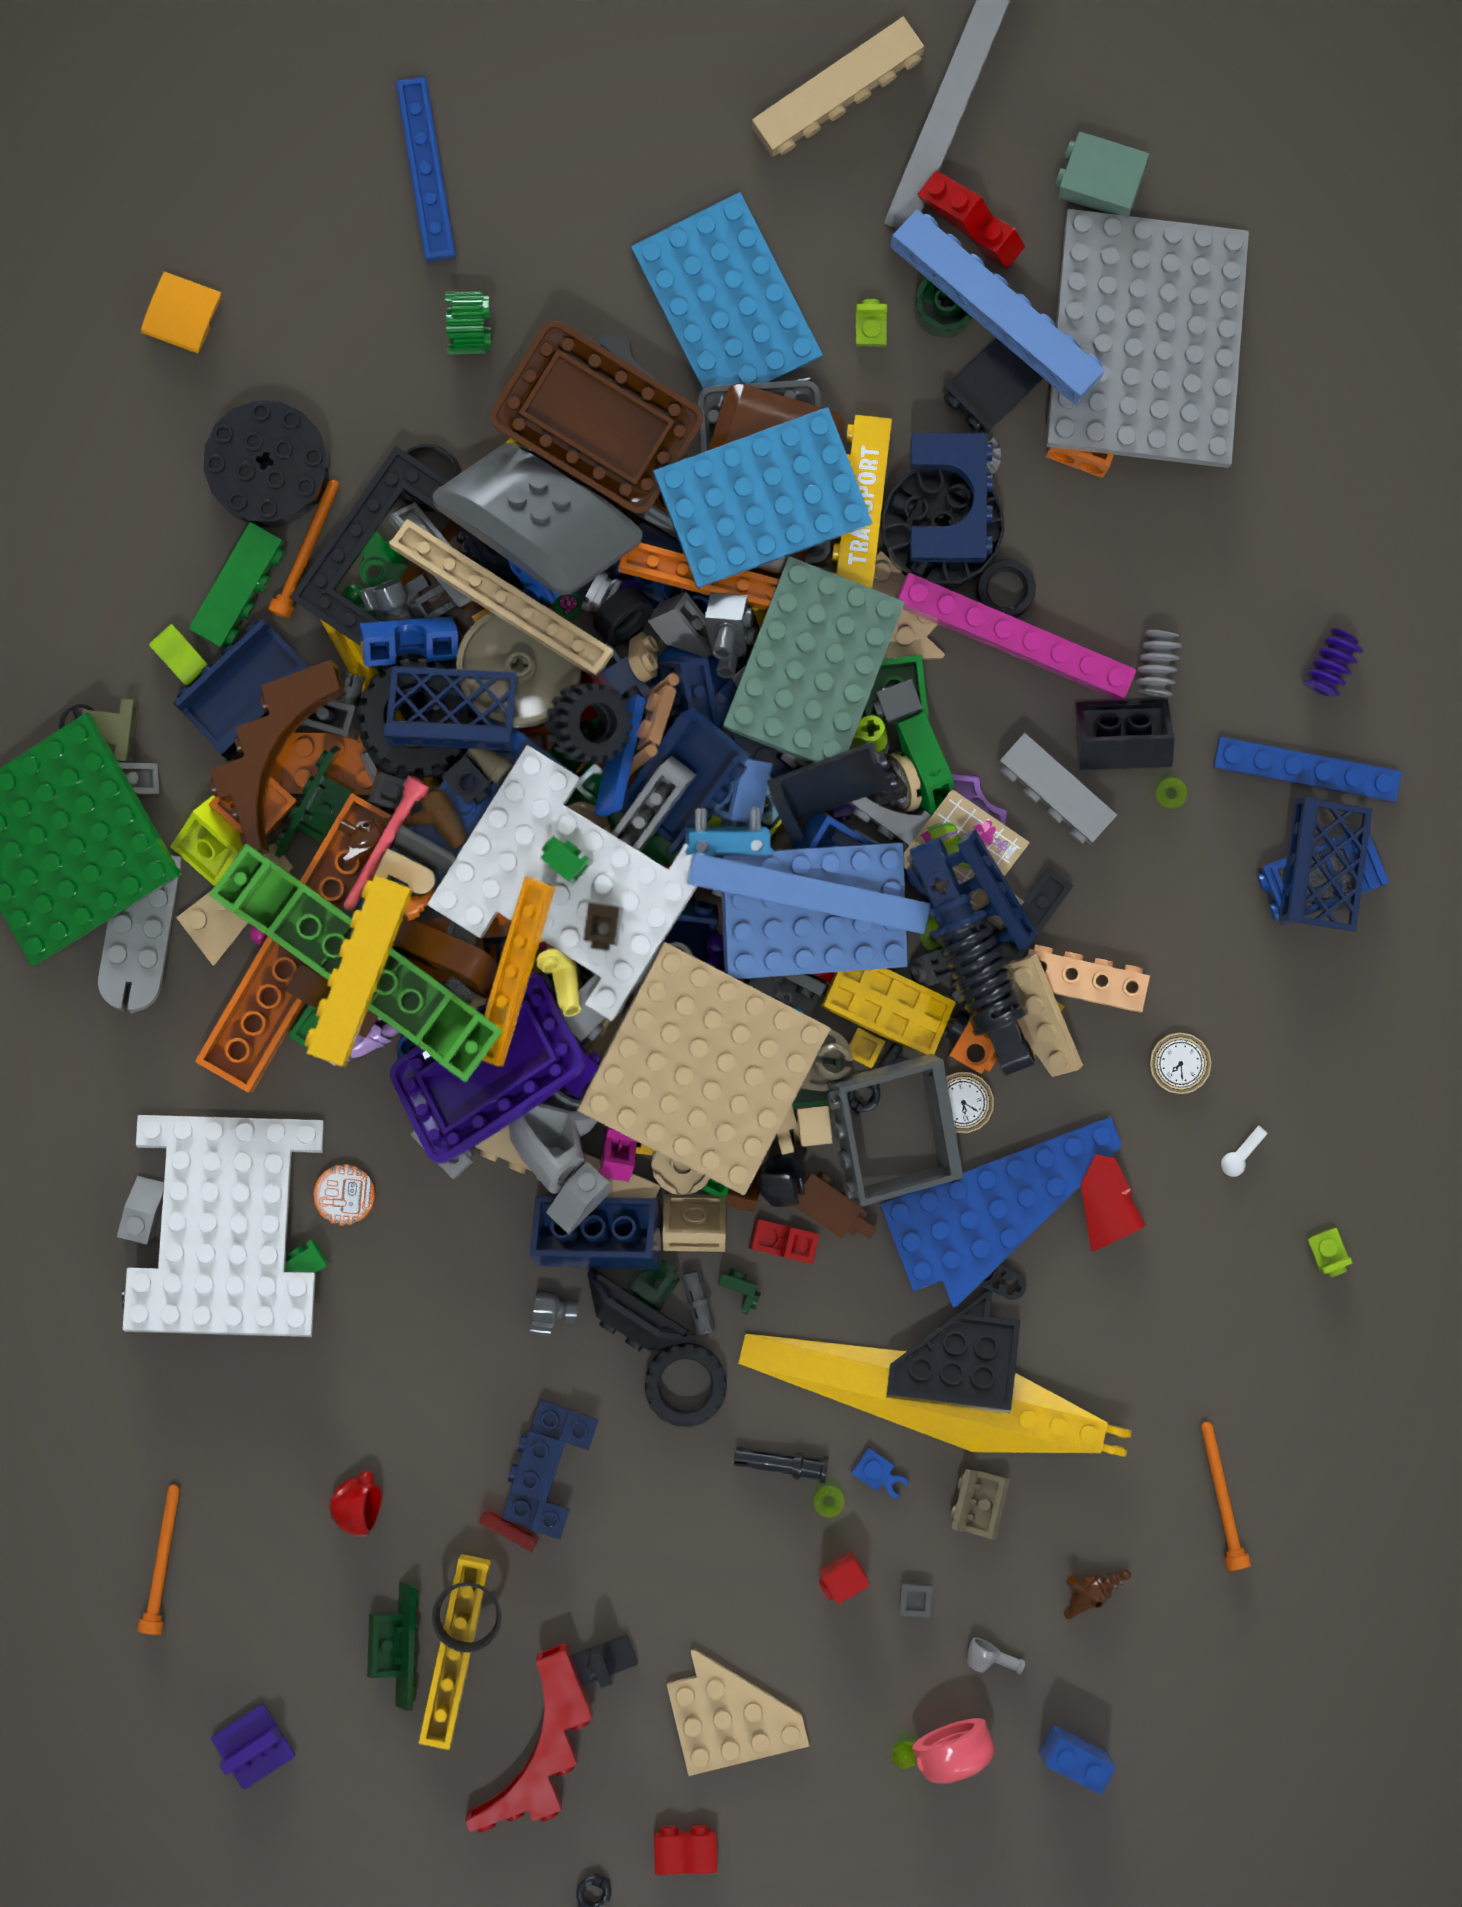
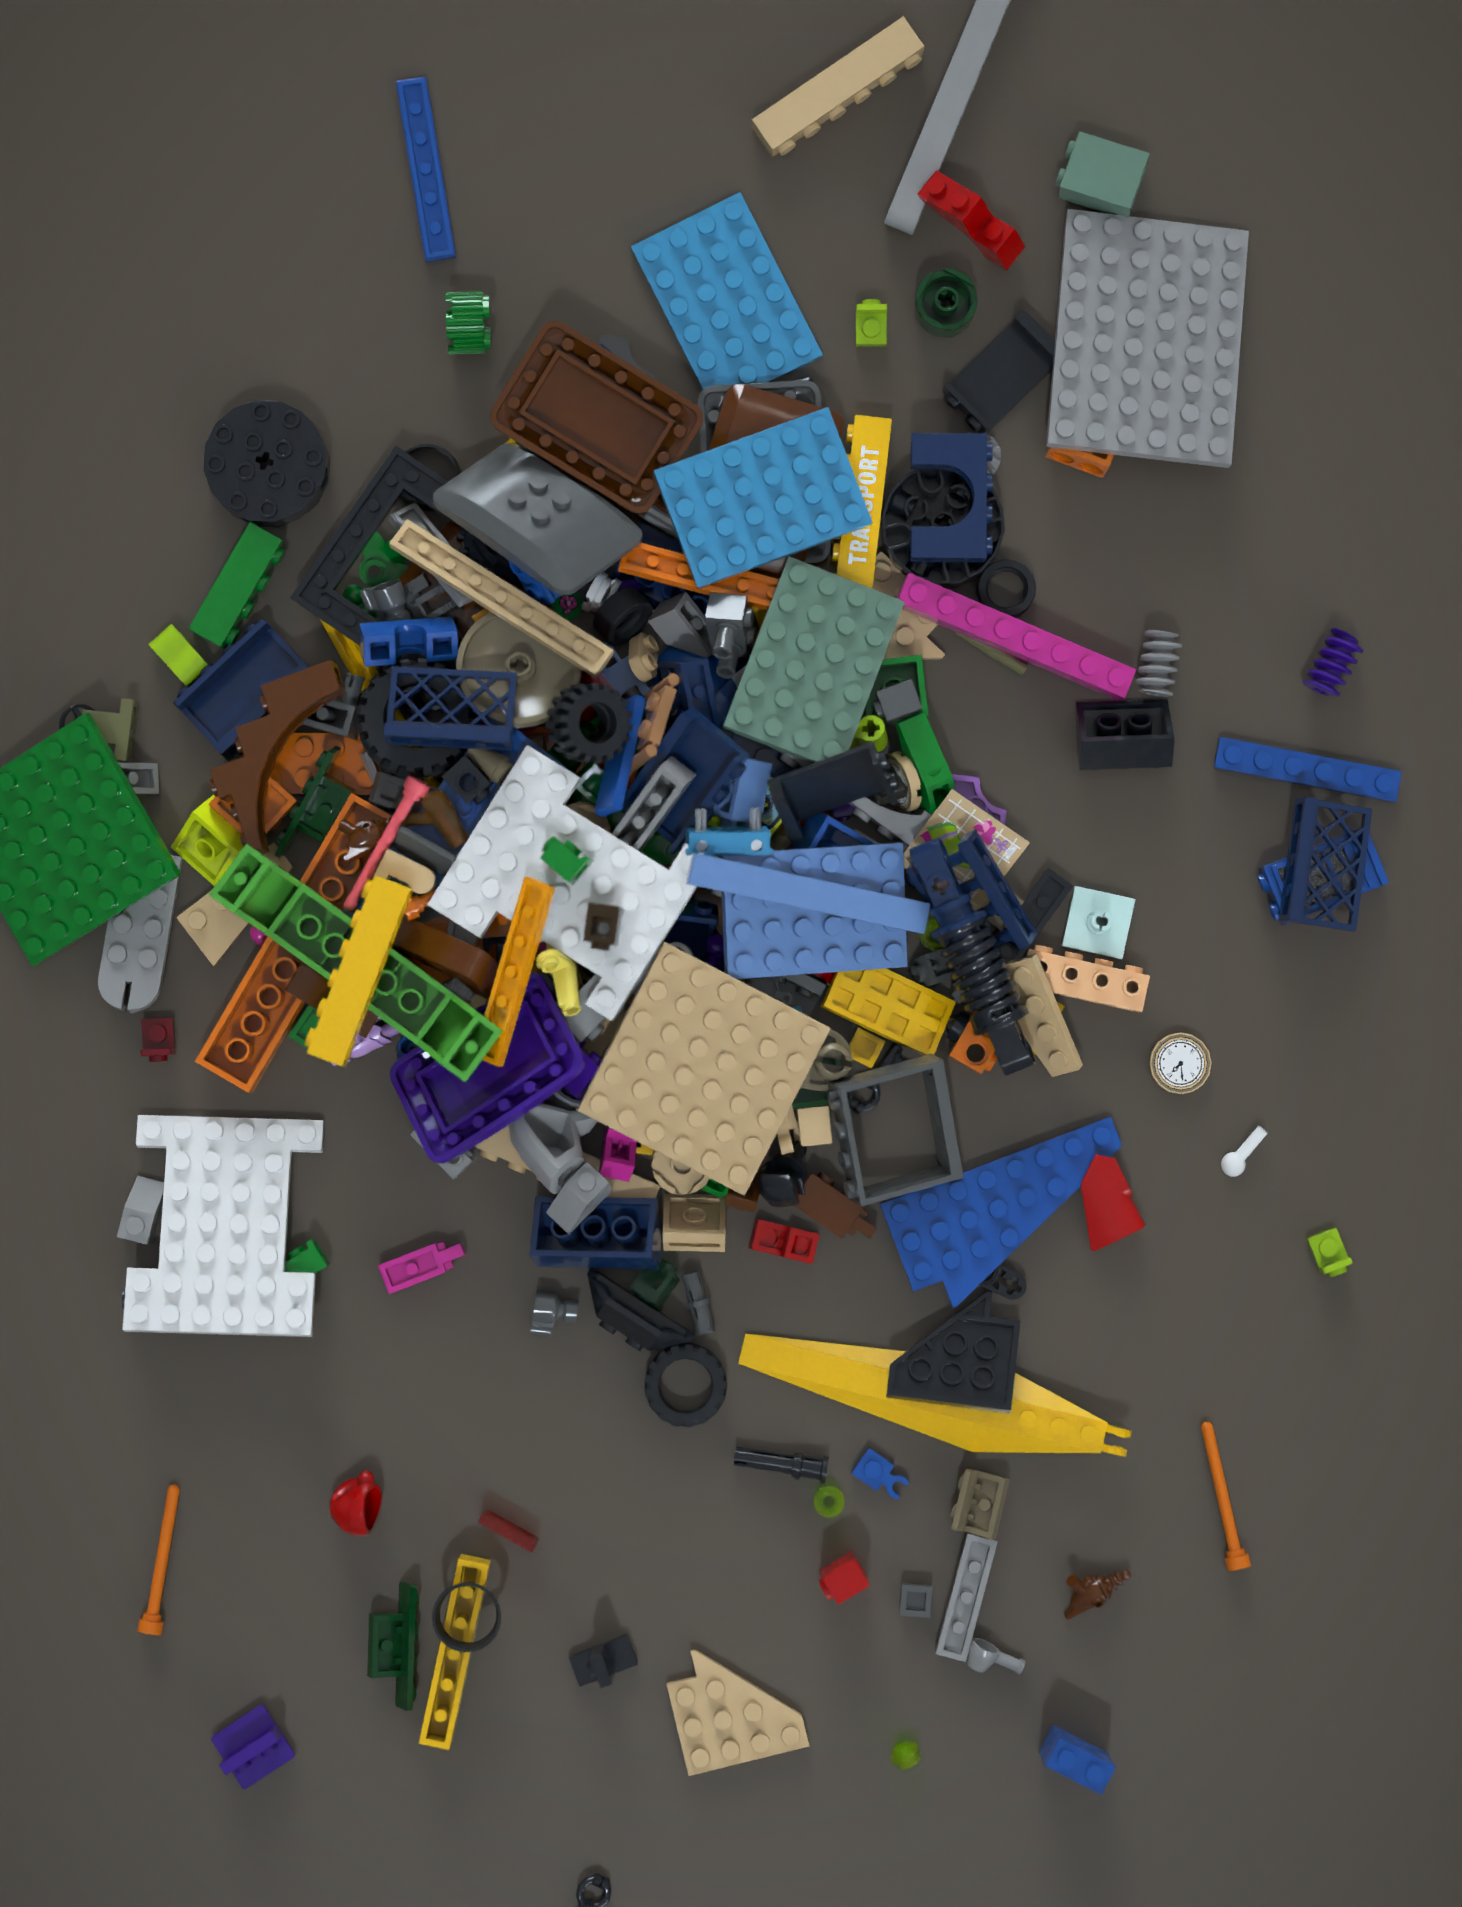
(158, 1039): none -> dark red bracket
(181, 312): light orange slope -> none
(282, 604): orange piece -> none
(344, 1194): tile -> none
(419, 1265): none -> dark pink hinge
(534, 1786): red arch -> none
(538, 1465): dark blue bracket -> none
(685, 1851): red brick -> none
(737, 1281): dark green bracket -> none
(954, 1751): coral piece -> none
(966, 1597): none -> light grey plate
(970, 1101): tile -> none
(997, 307): medium blue brick -> none
(1006, 659): none -> olive piece
(1057, 789): light grey brick -> none
(1098, 922): none -> light aqua tile
(1181, 791): clear neon green plate -> none

